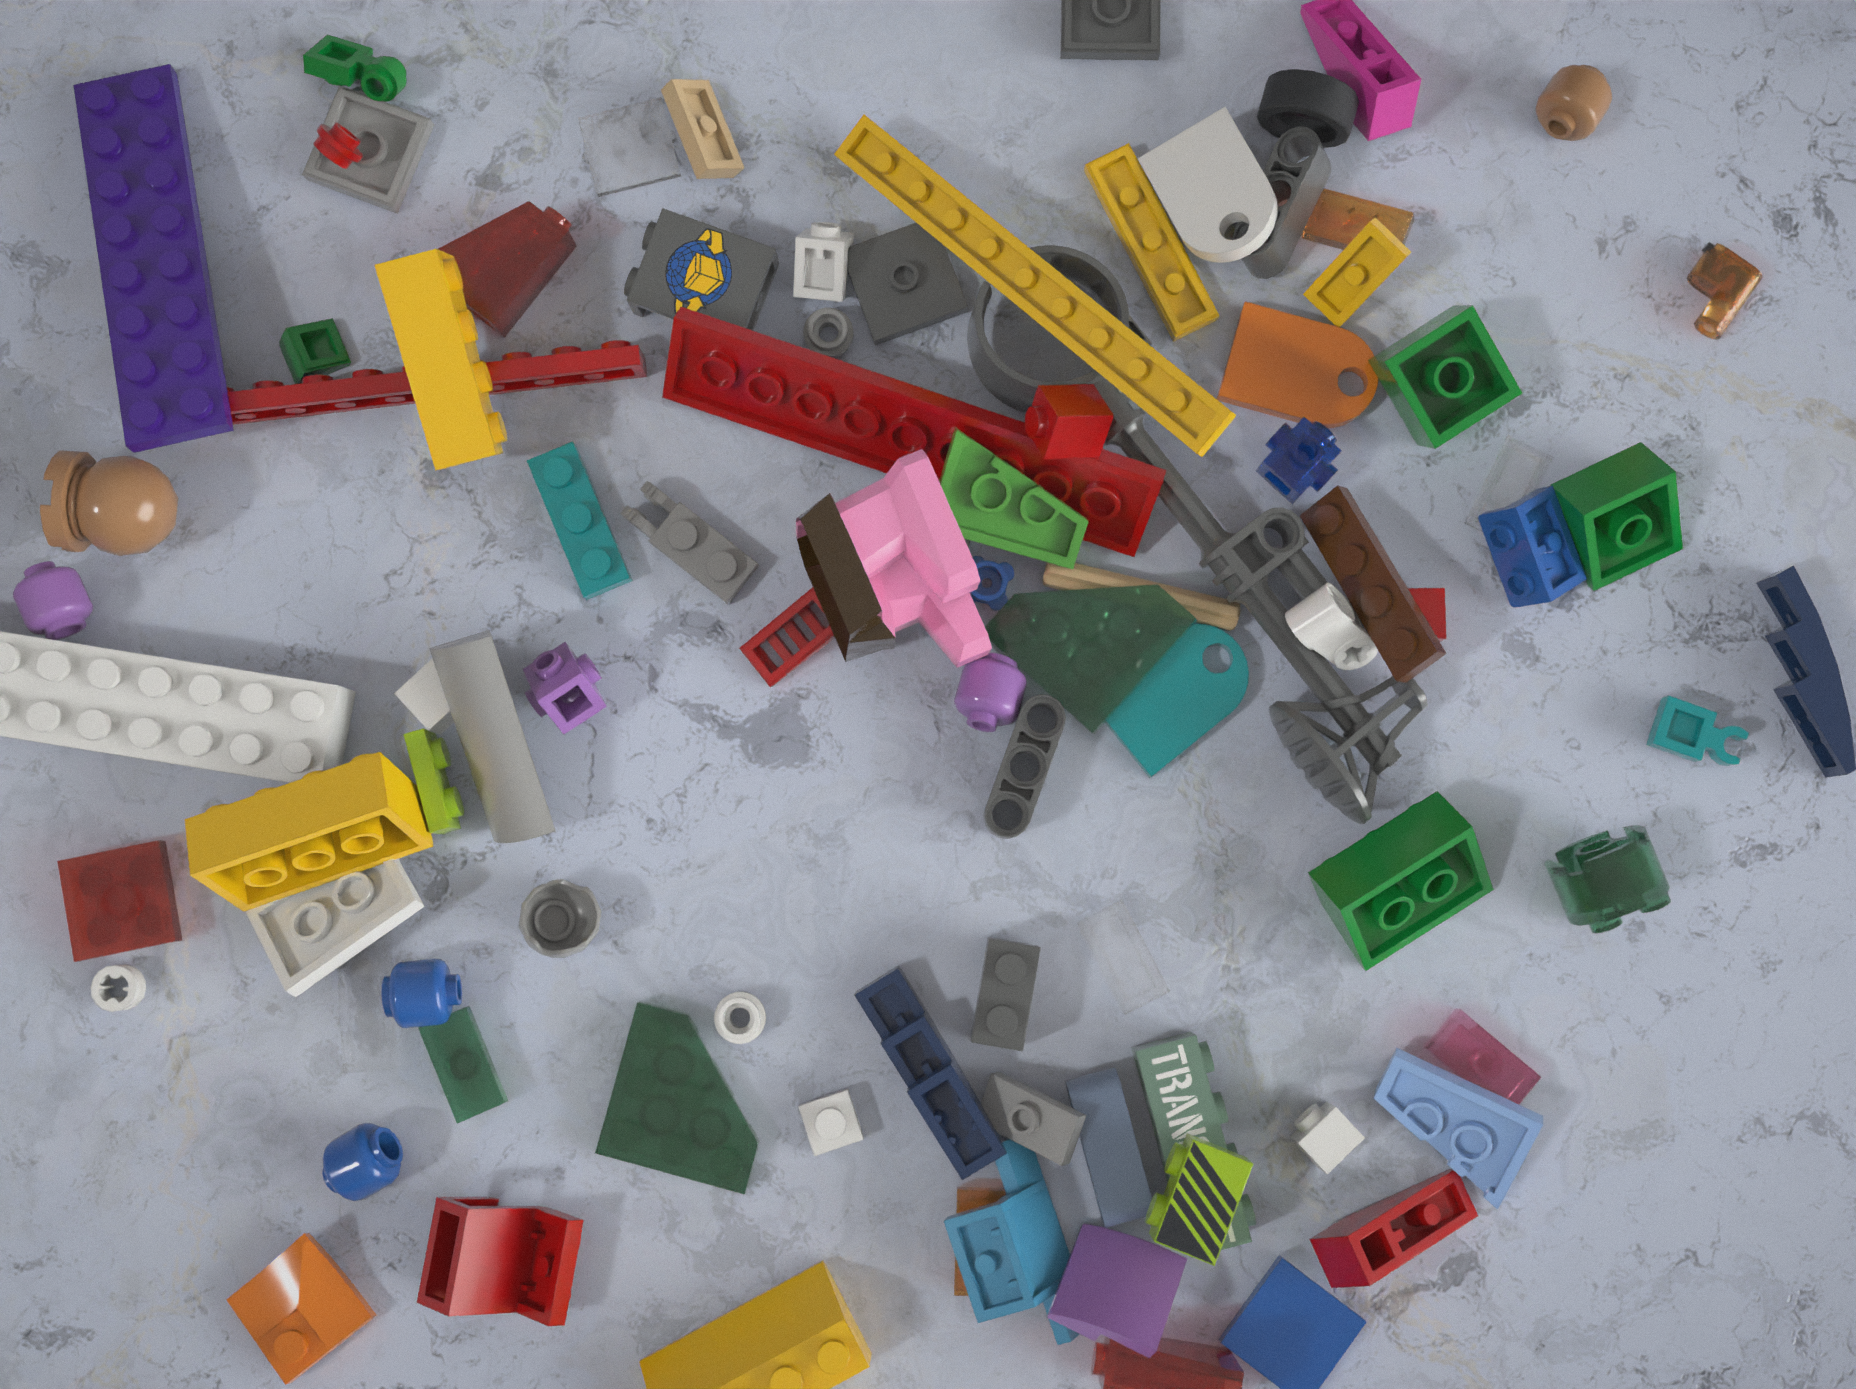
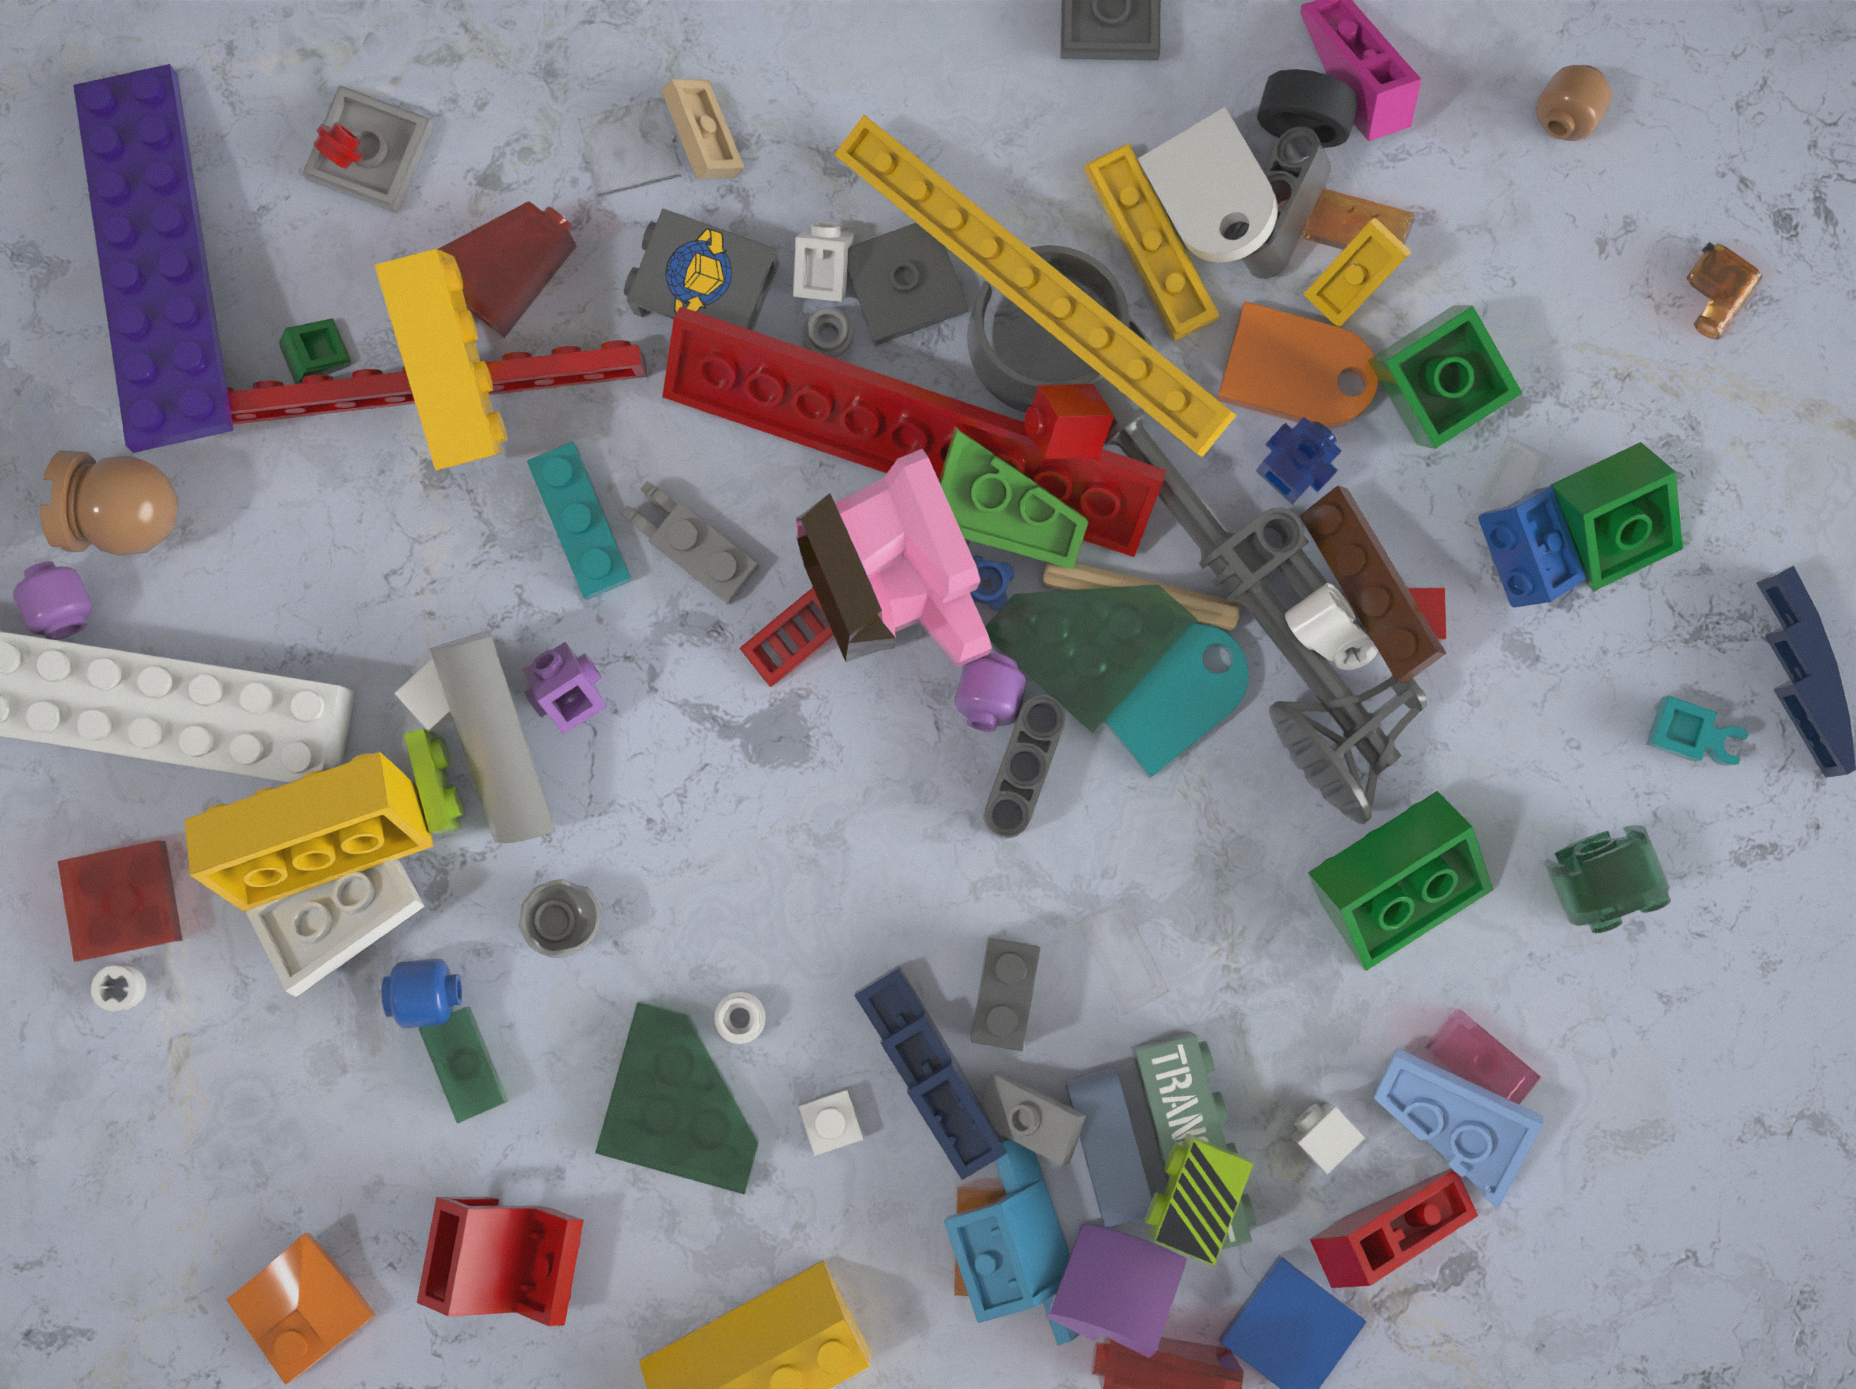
(345, 62): green plate -> none
(362, 1161): blue head -> none

